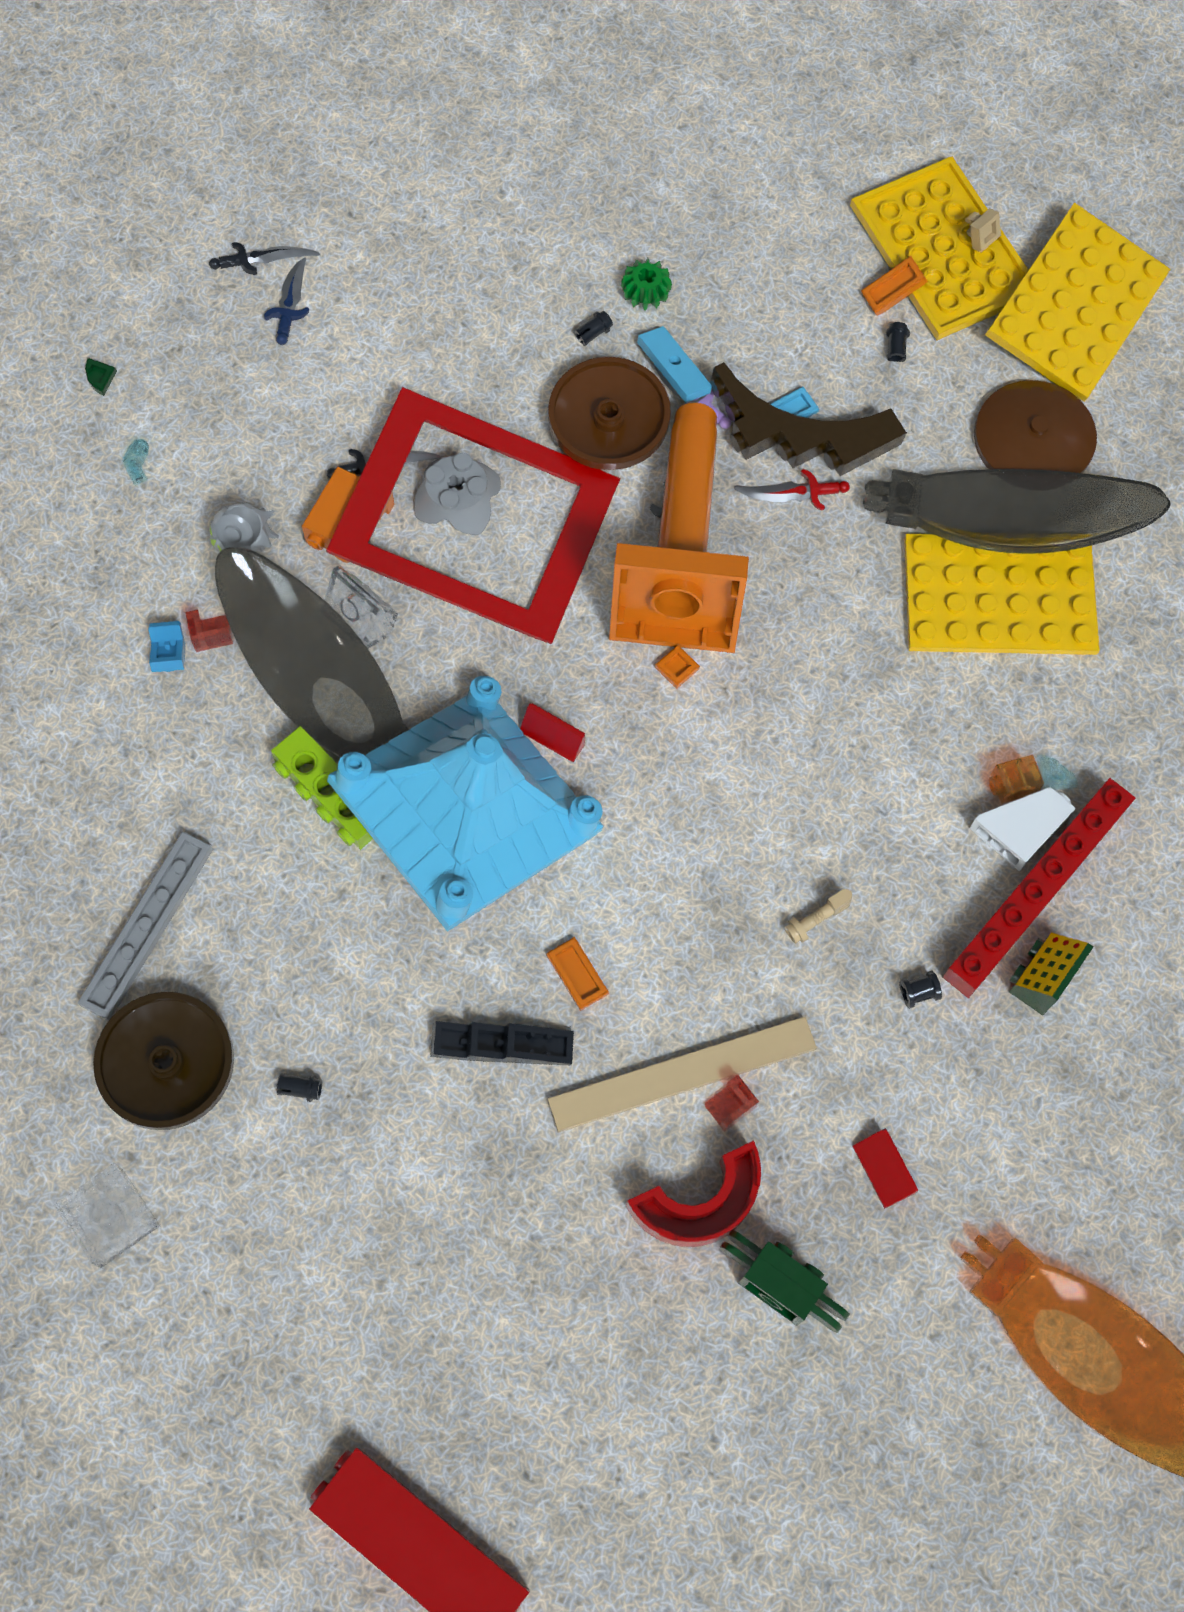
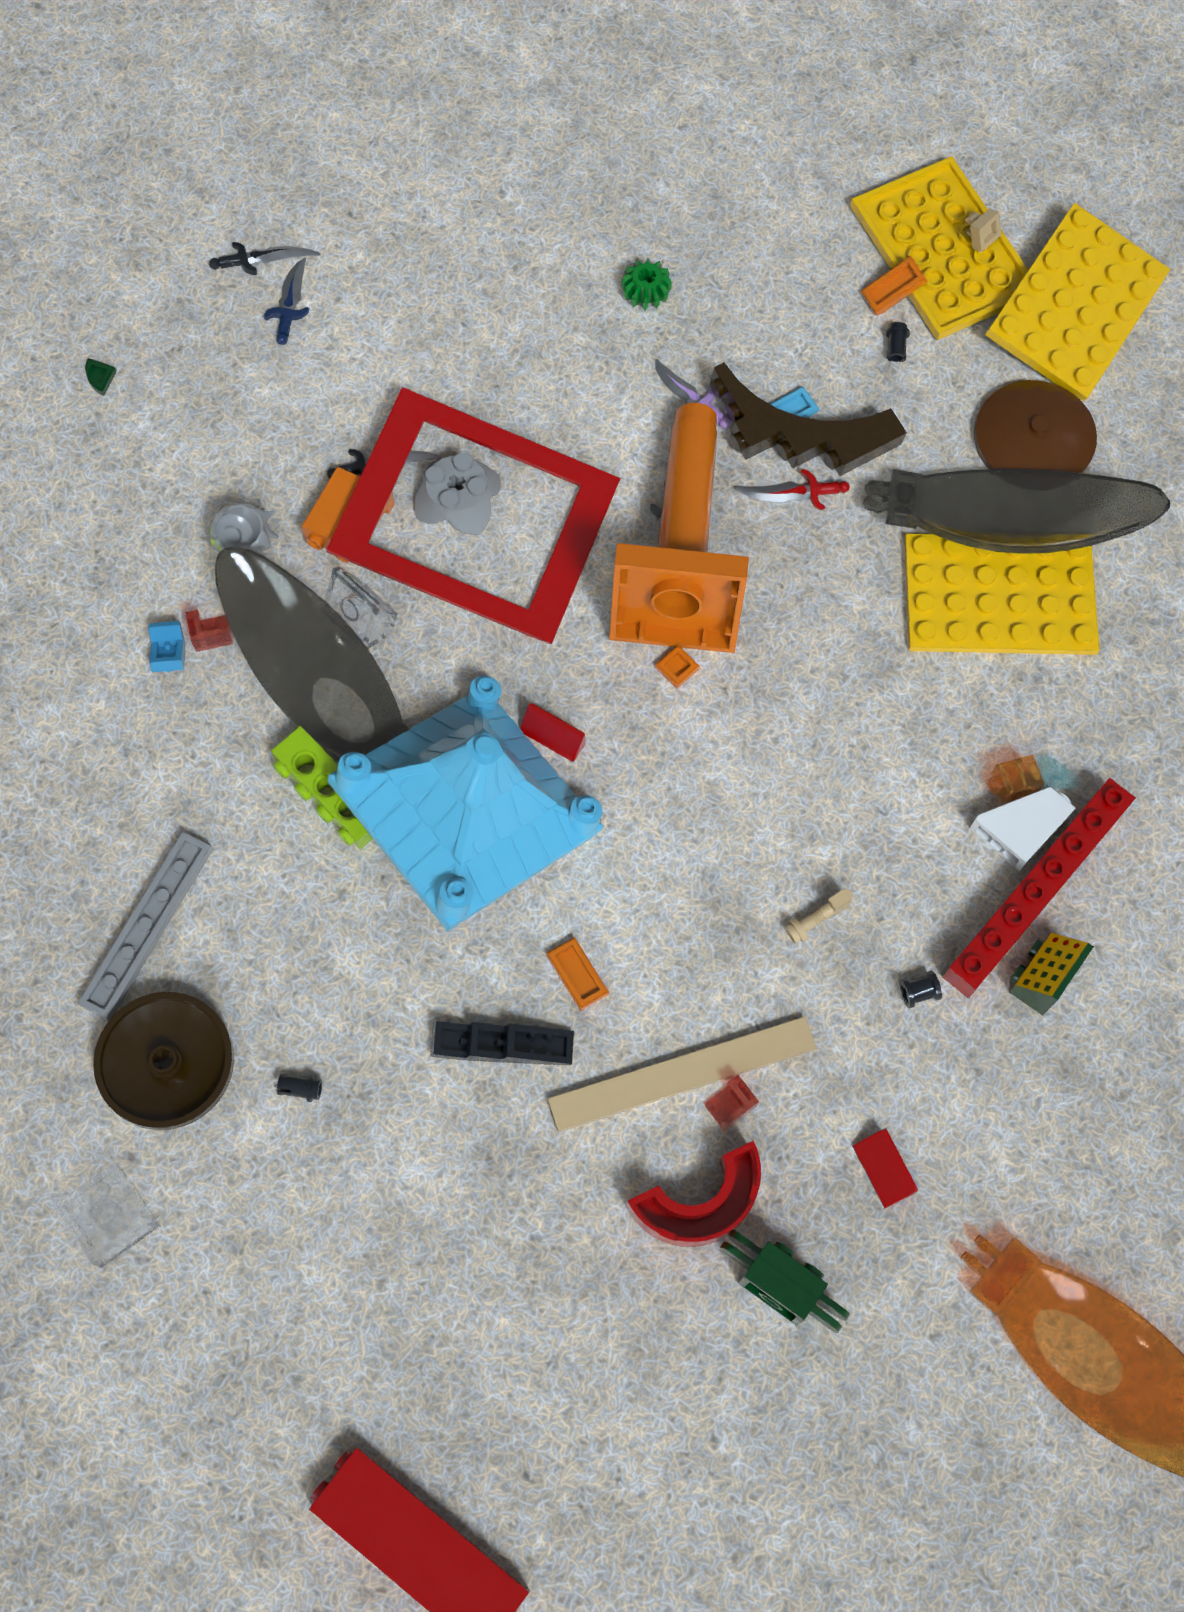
(134, 460): clear light blue arm -> none
(594, 327): black pin -> none
(609, 413): reddish brown dish -> none
(674, 364): medium azure tile -> none

